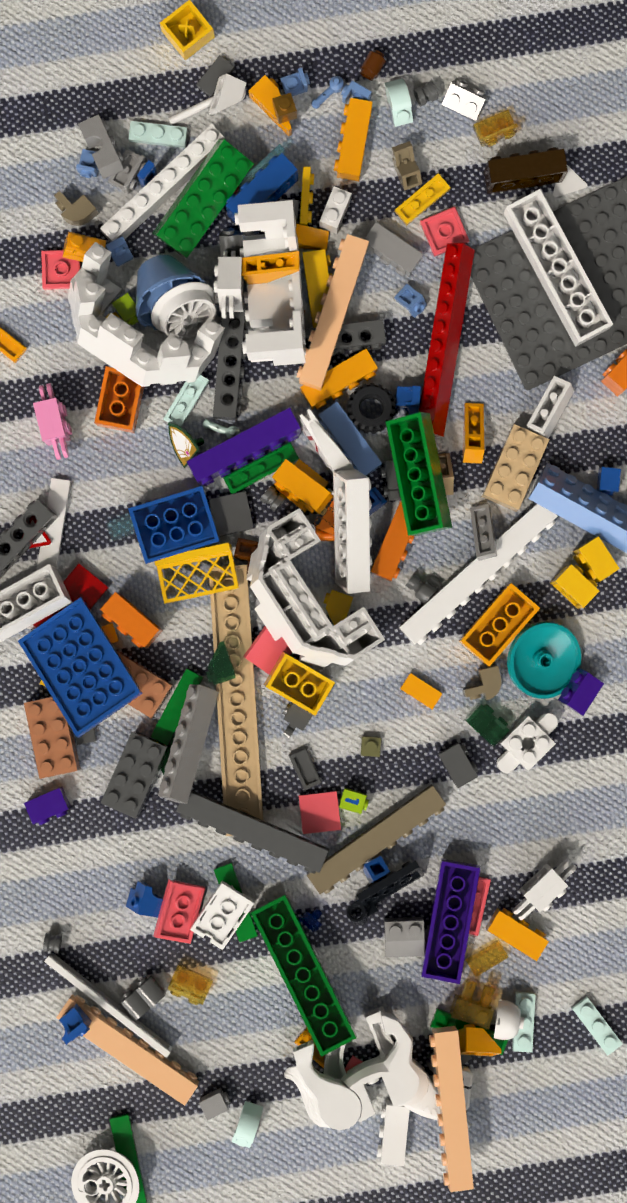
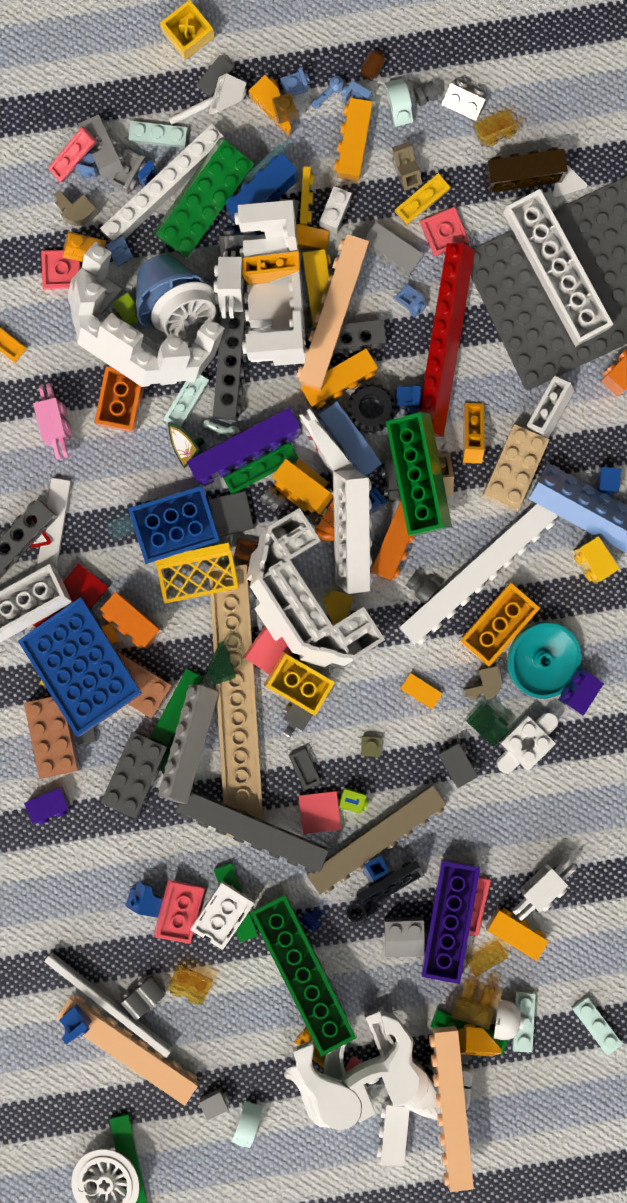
(52, 942): dark grey wheel -> none
(72, 154): none -> coral tile
(483, 532): light grey plate -> none
(575, 586): yellow brick -> none

